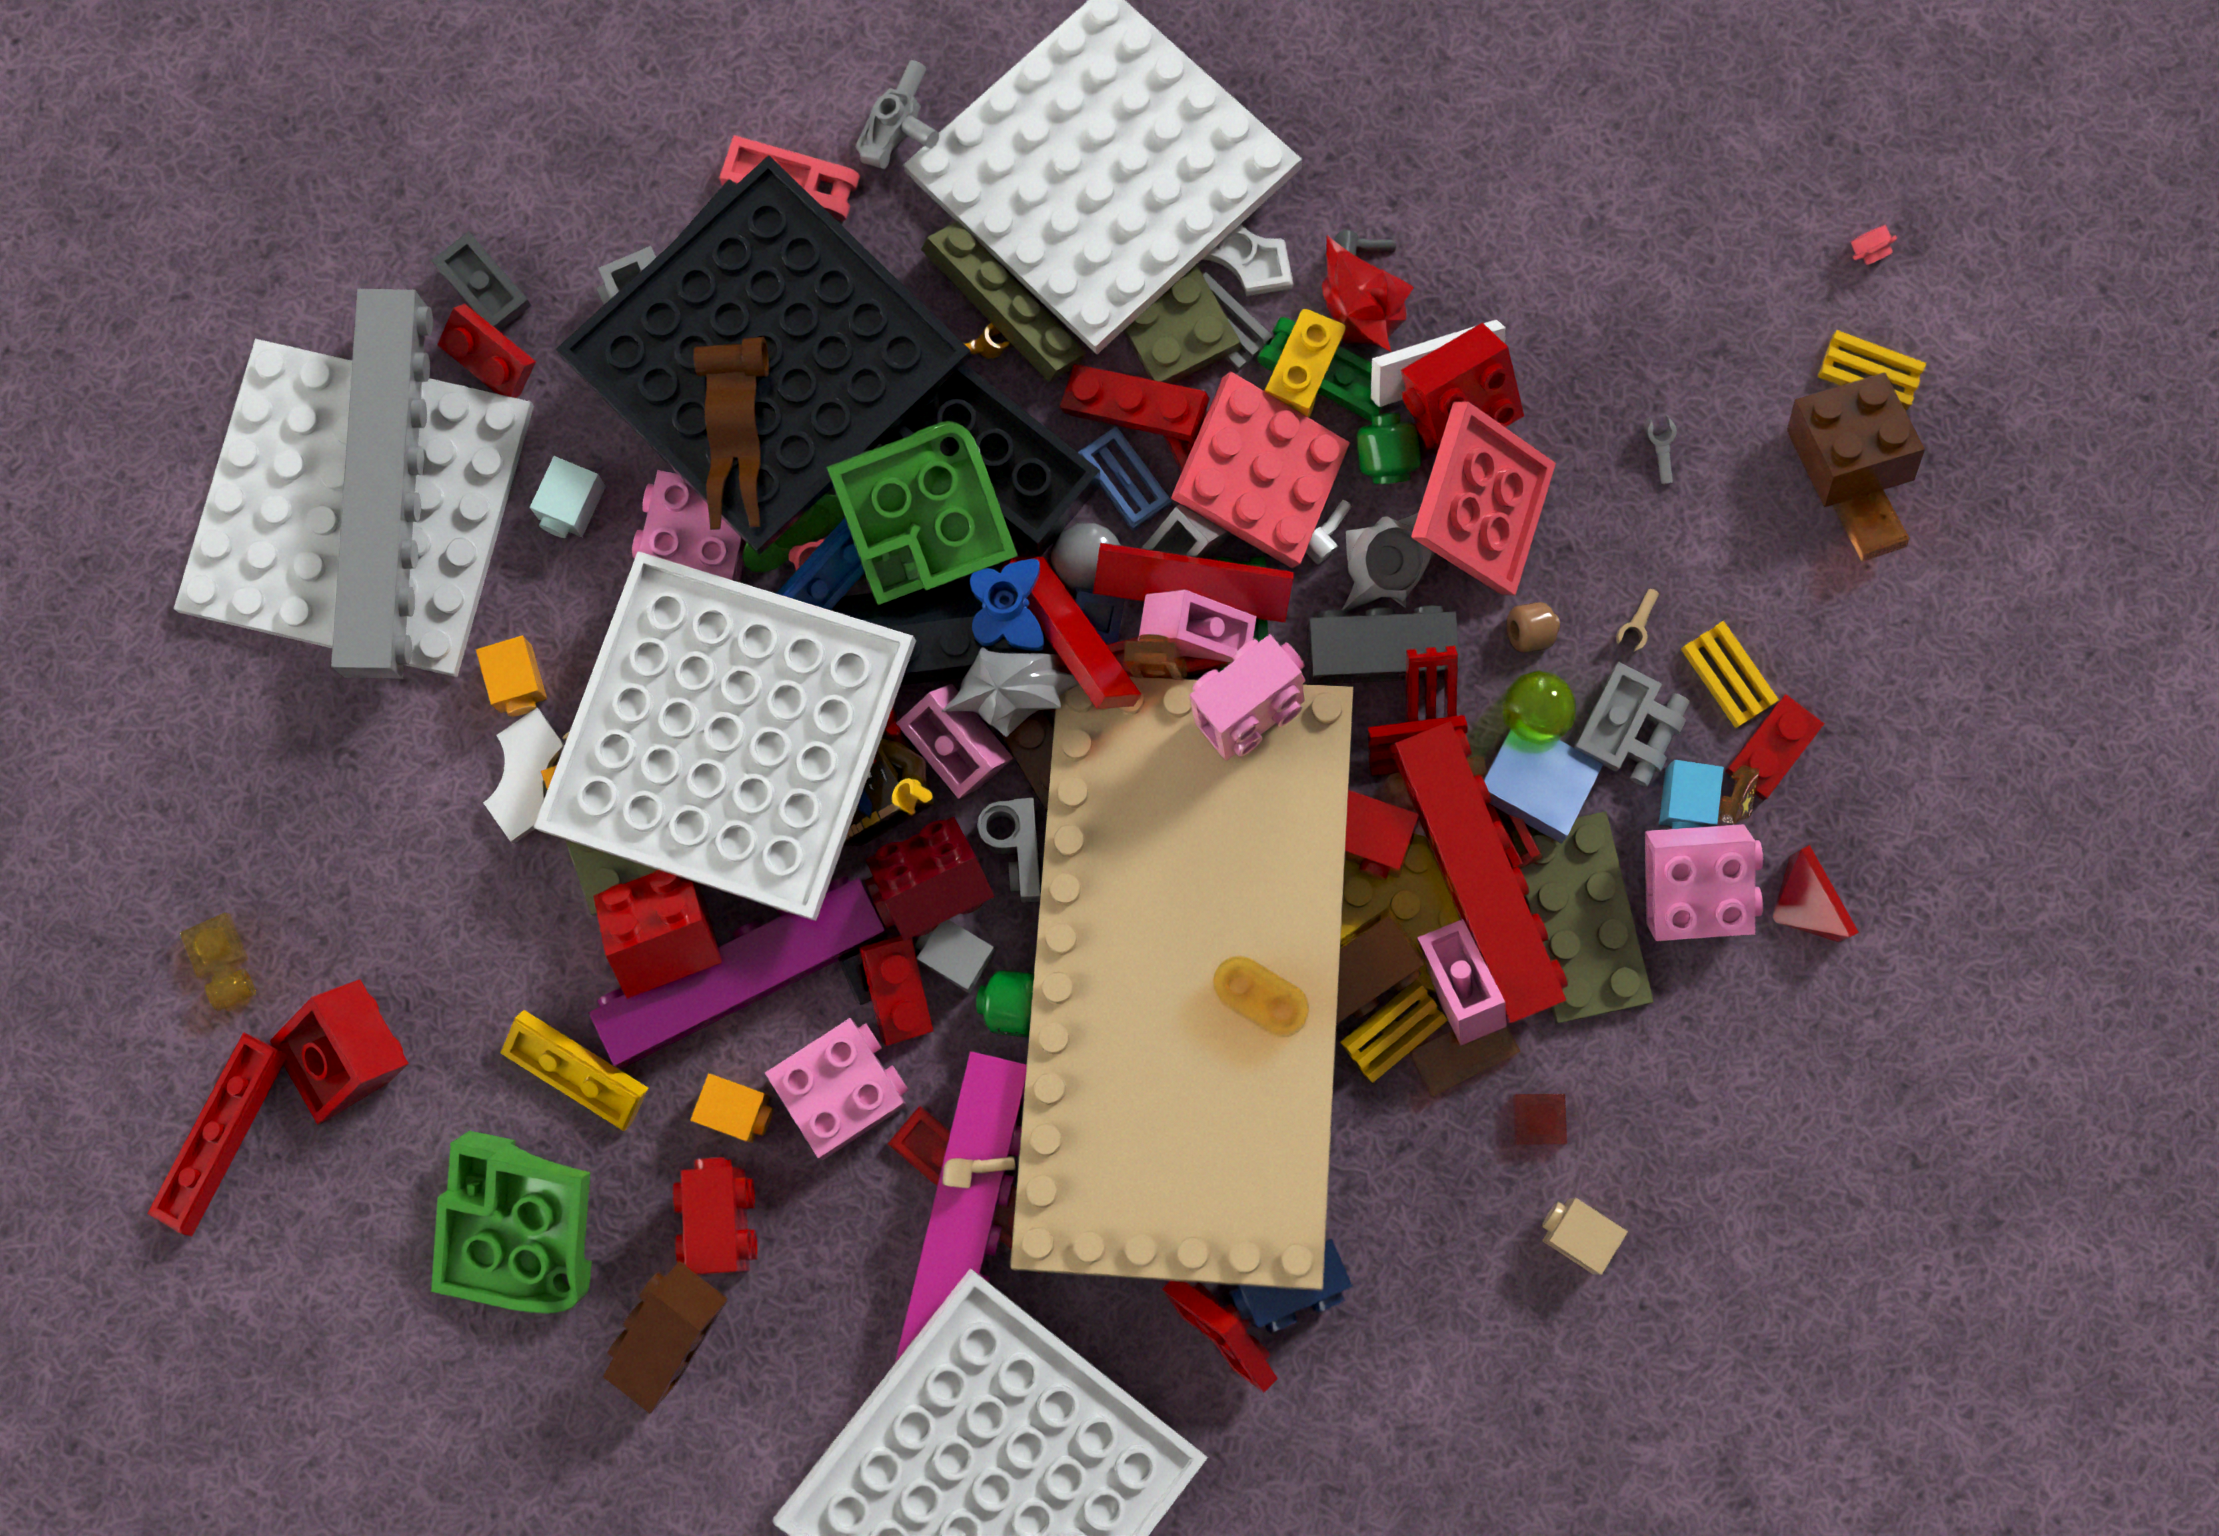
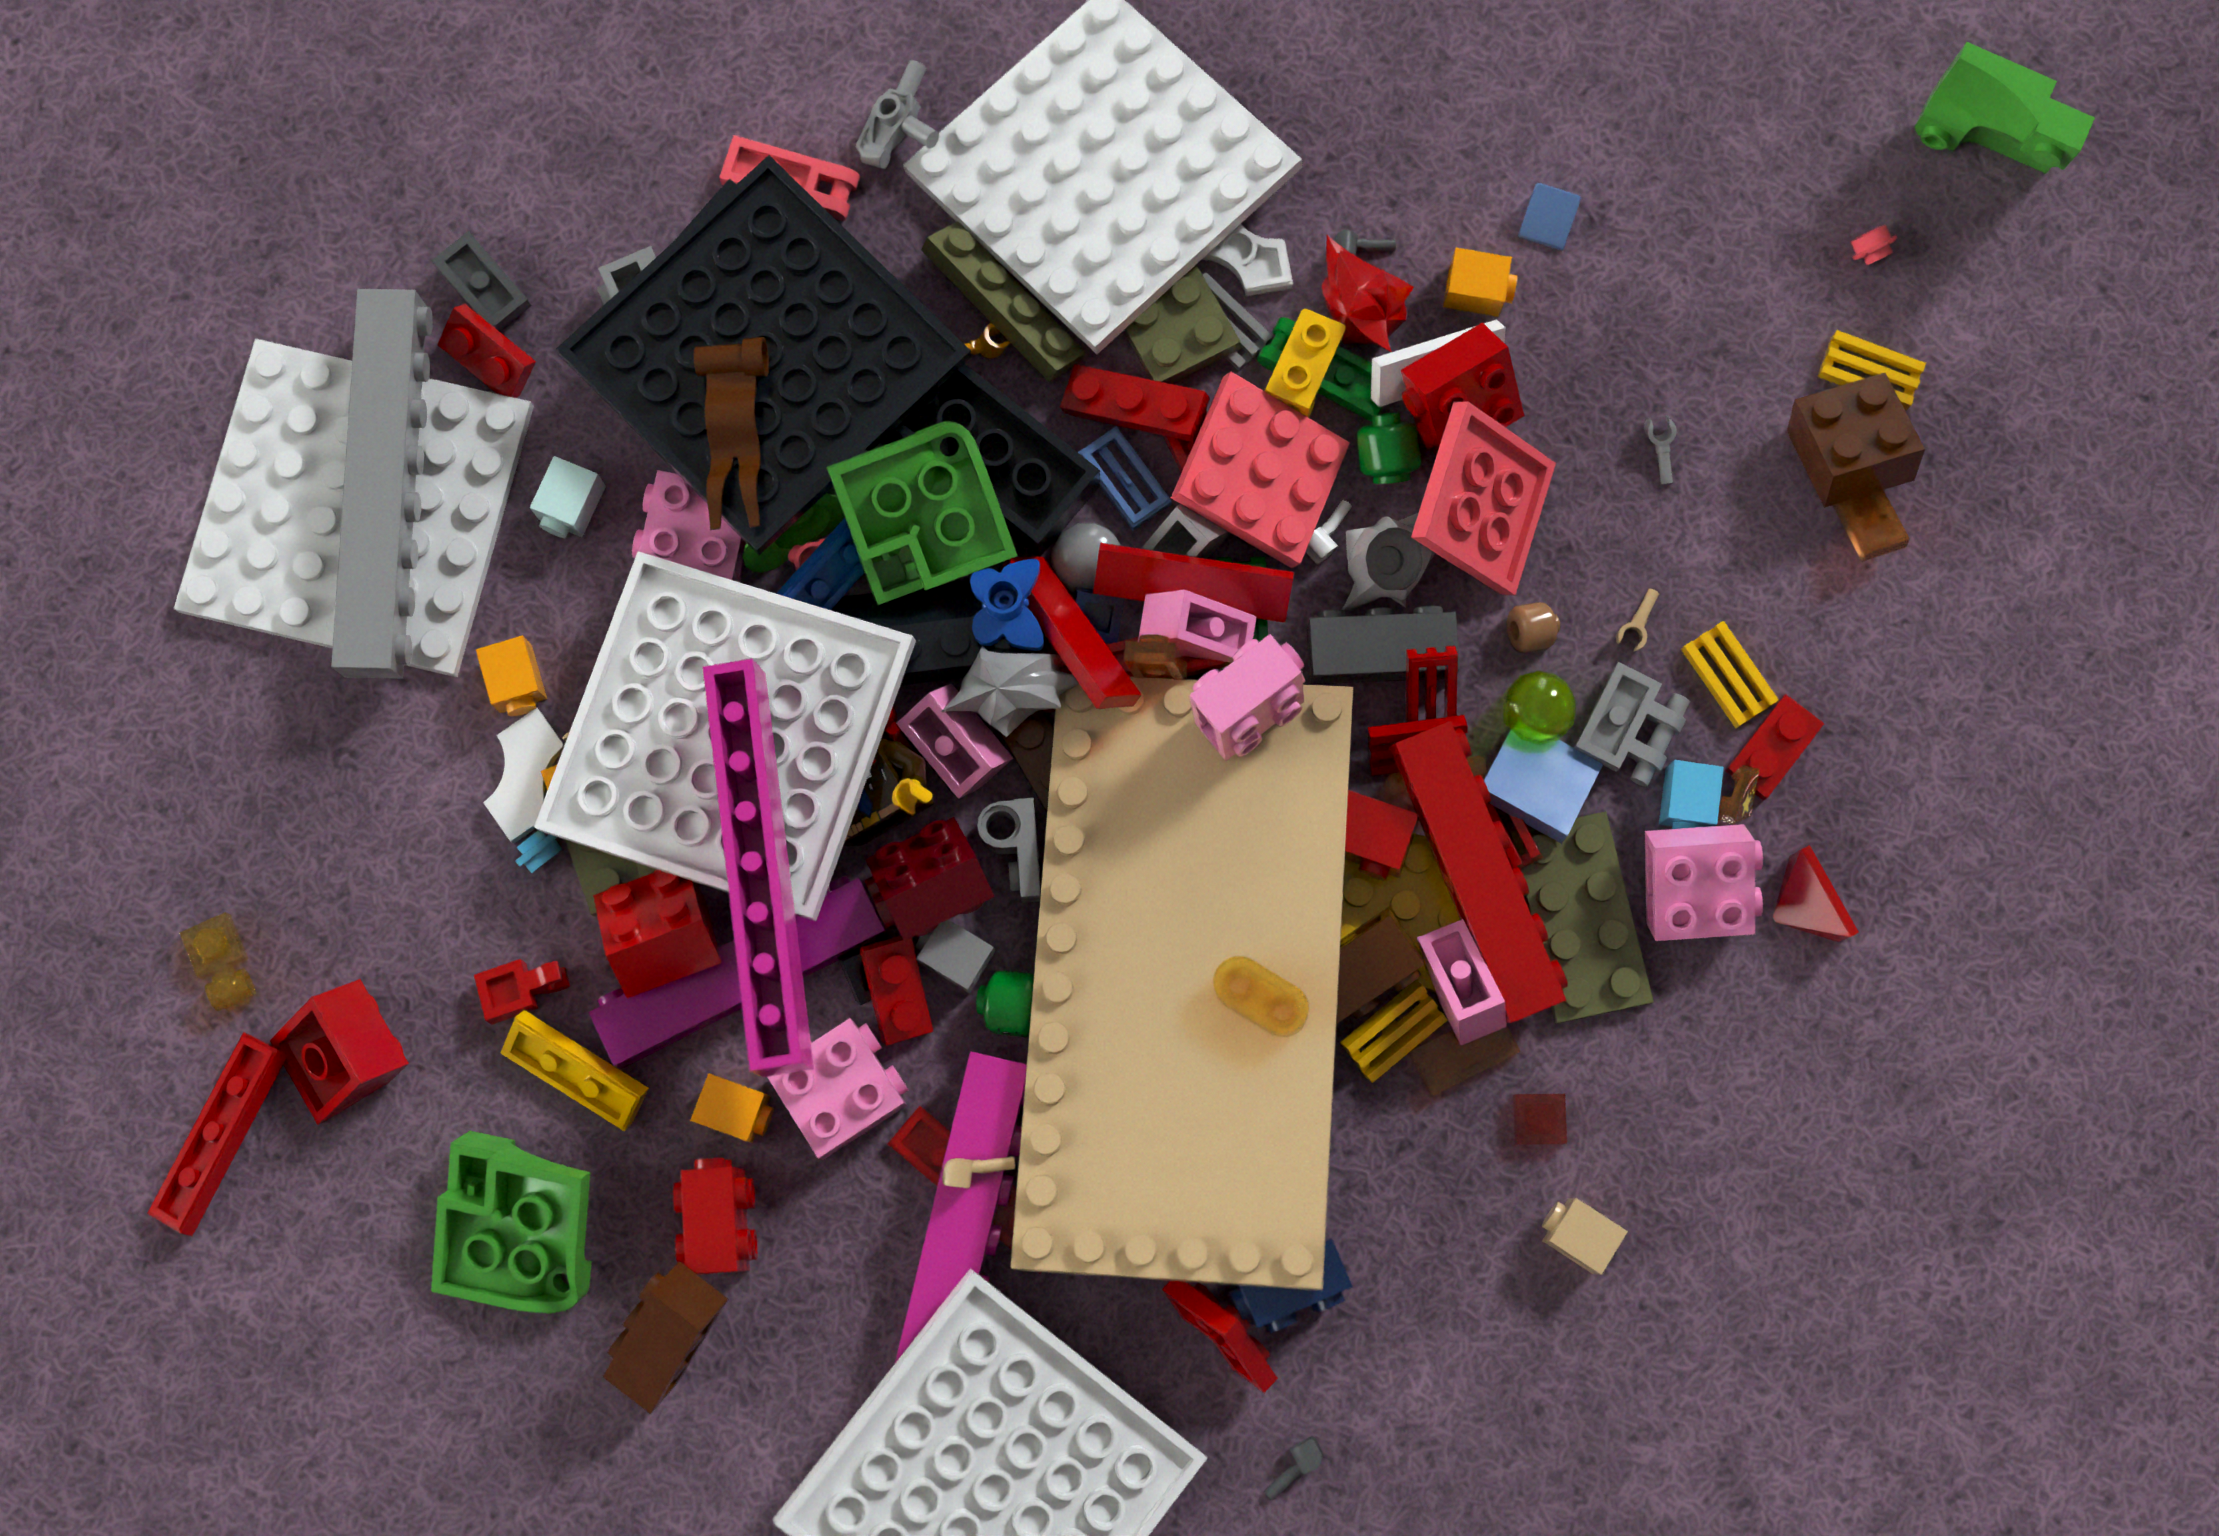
(513, 988): none -> red plate
(537, 850): none -> medium azure plate
(757, 869): none -> dark pink brick
(1307, 1457): none -> dark grey hand
(1479, 282): none -> light orange brick
(1549, 216): none -> medium blue slope
(2002, 109): none -> bright green slope

